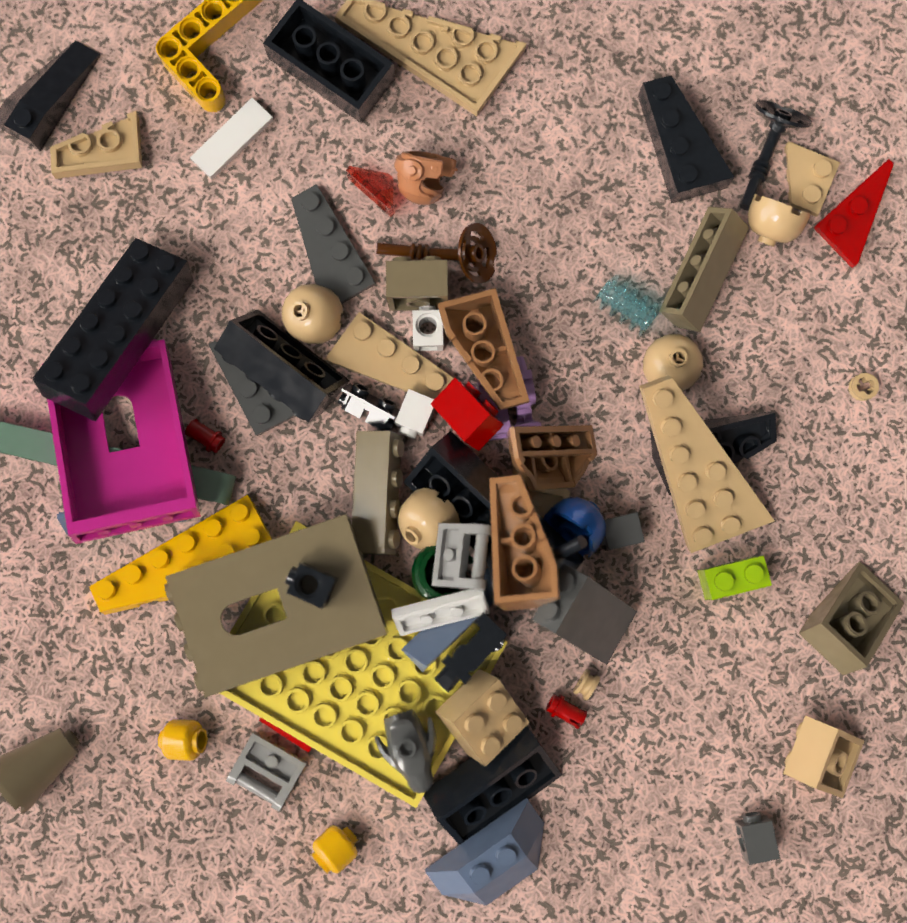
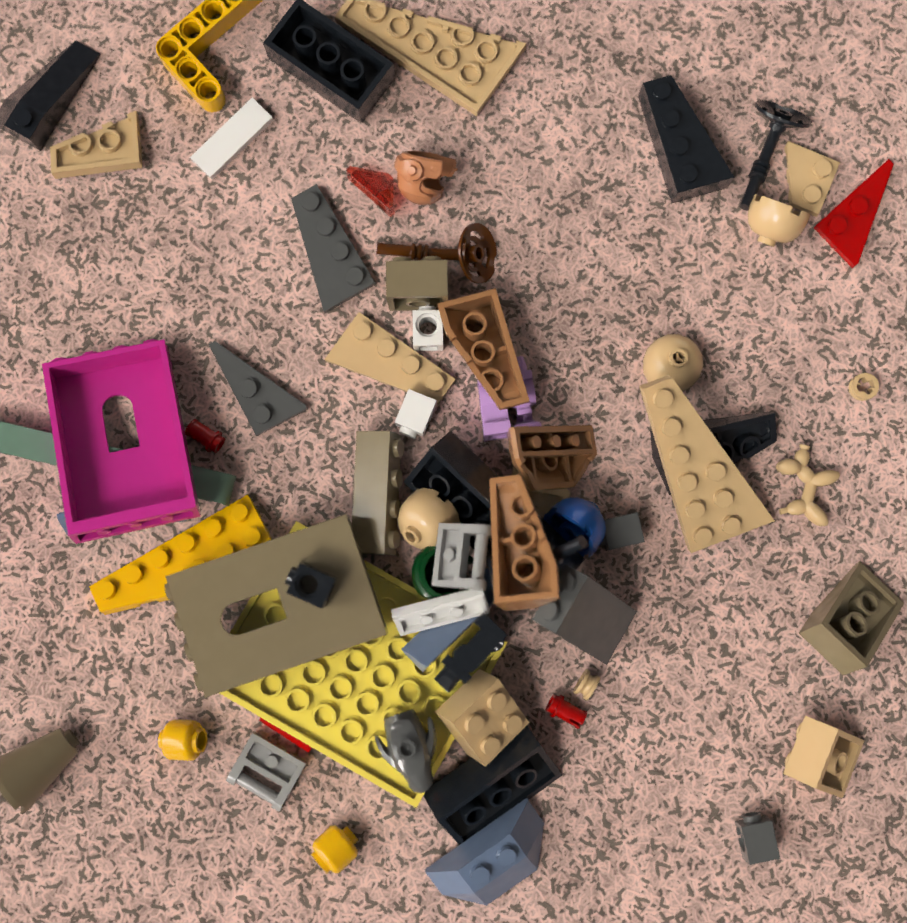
(114, 329): black brick -> none
(280, 364): black slope -> none
(312, 314): tan cylinder -> none
(379, 410): black hinge -> none
(467, 414): red brick -> none
(627, 305): clear light blue piece -> none
(704, 268): dark tan brick -> none
(734, 578): lime brick -> none
(812, 481): none -> tan piece

